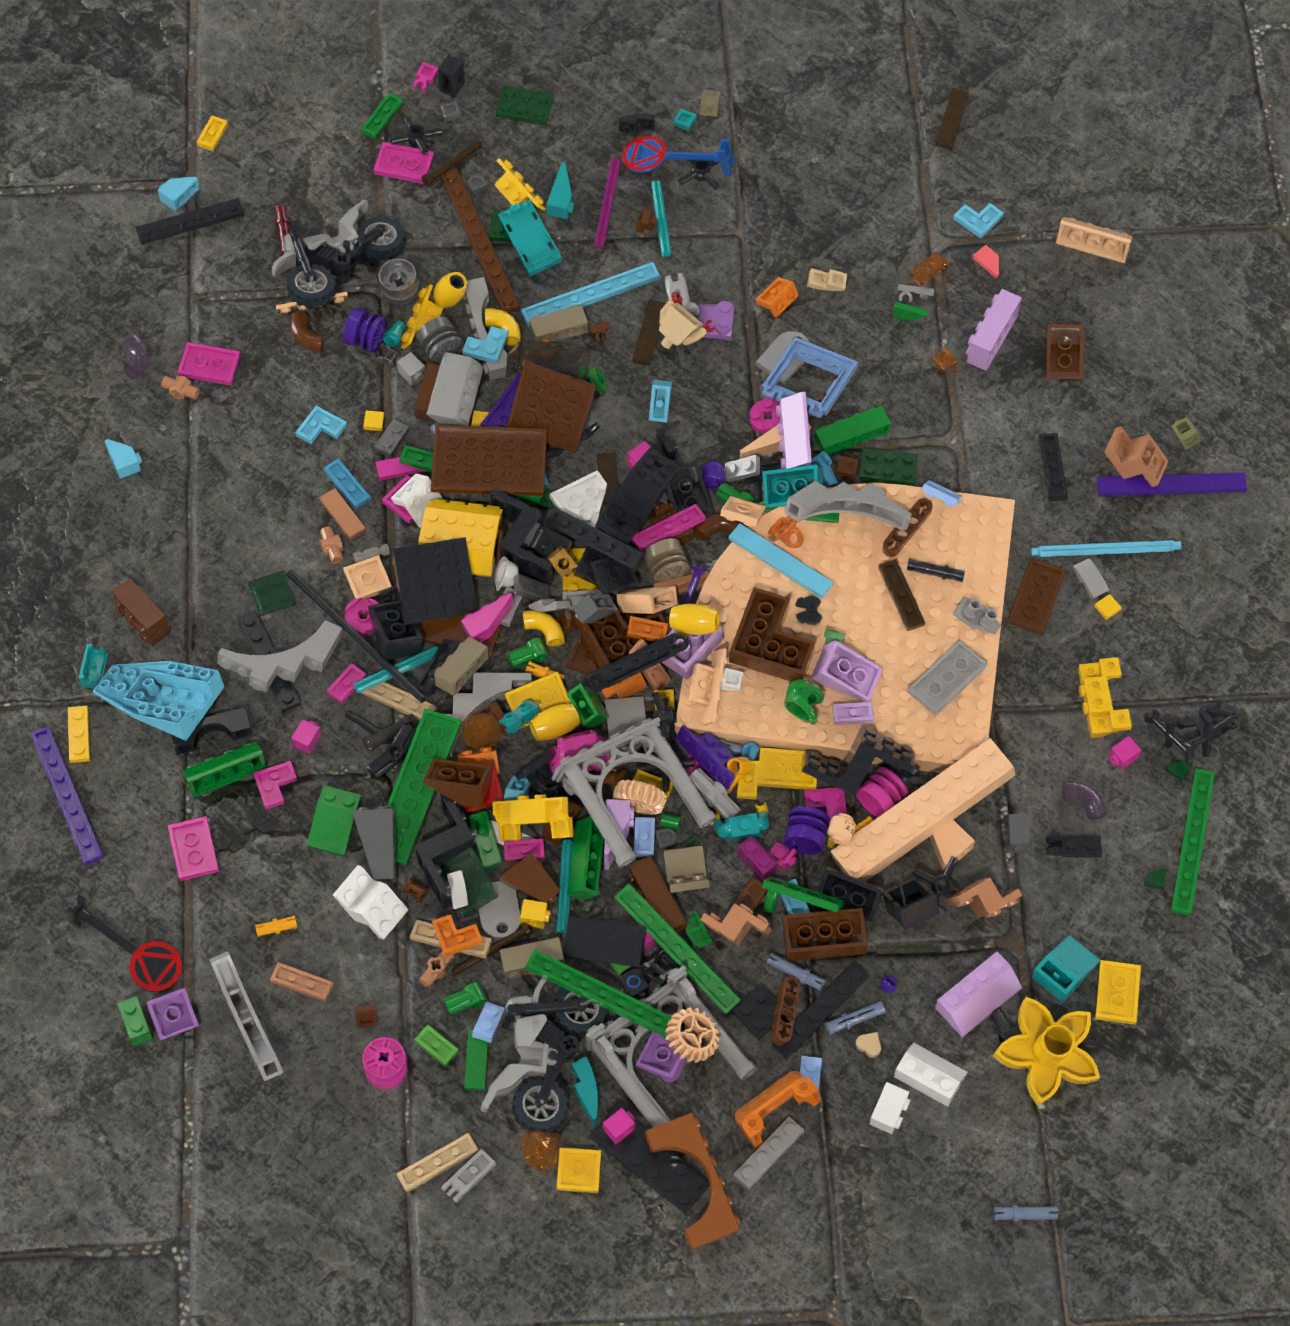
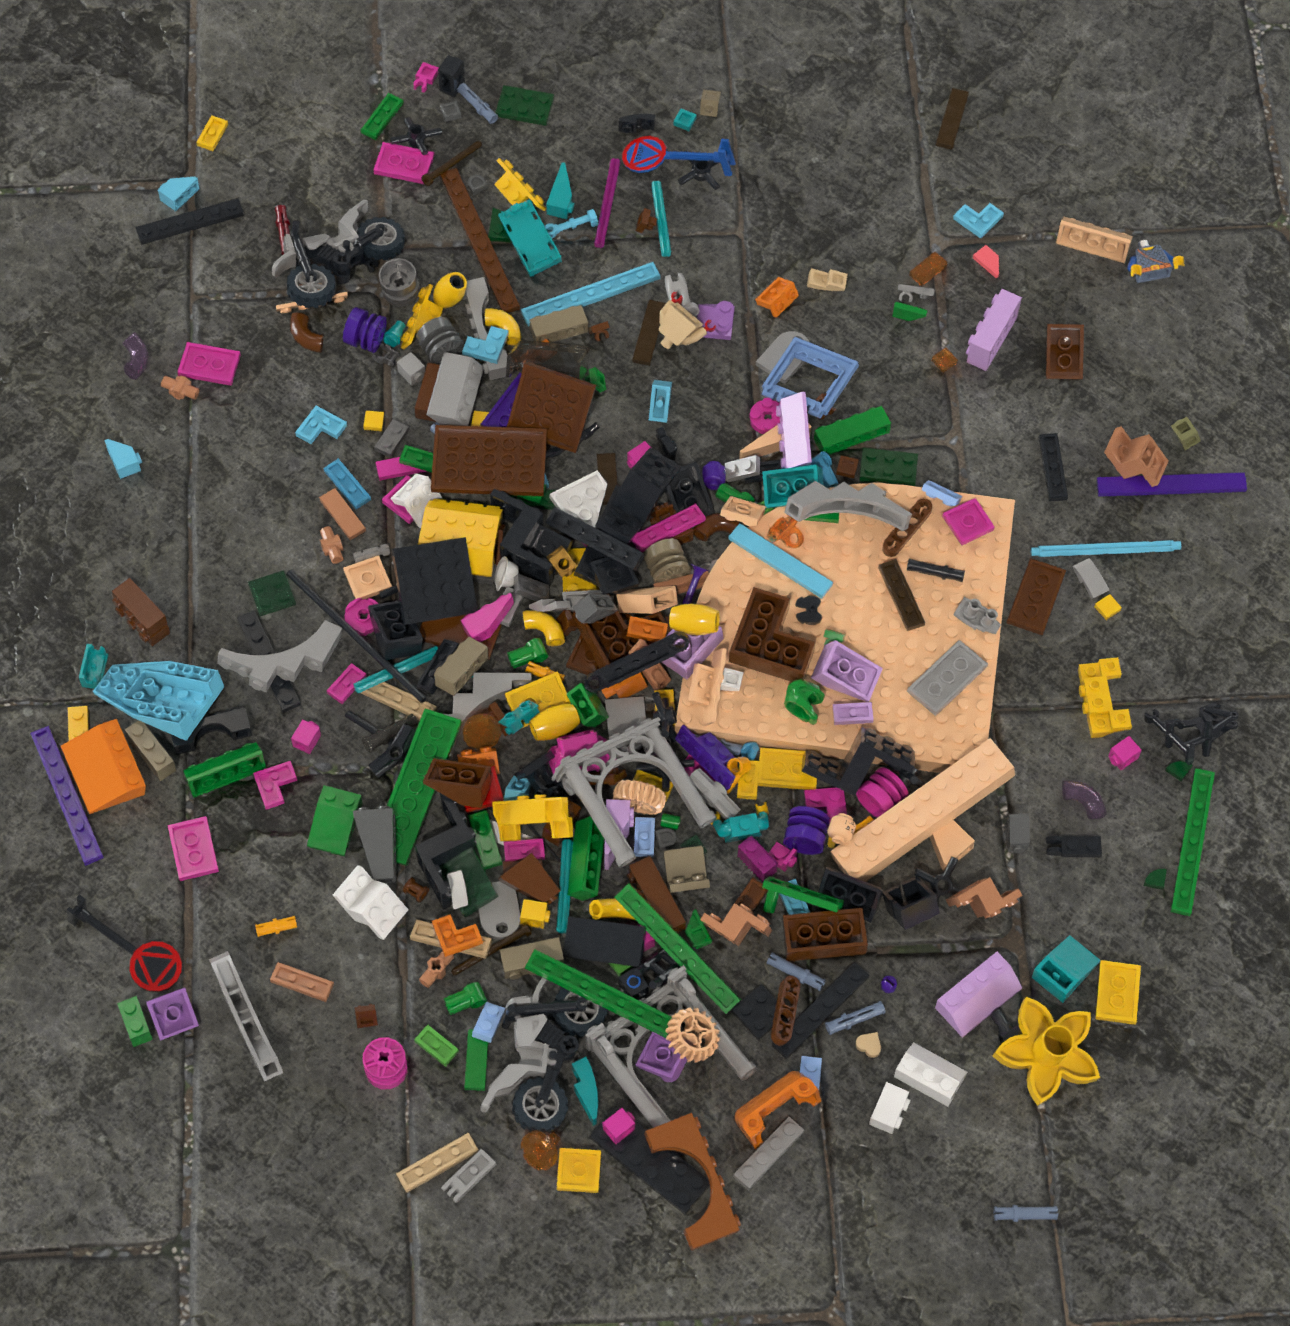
(103, 767): none -> orange slope
(150, 750): none -> dark tan brick
(481, 107): none -> sand blue pin
(572, 223): none -> medium azure piece
(608, 909): none -> yellow cylinder
(968, 521): none -> dark pink plate
(1152, 262): none -> torso

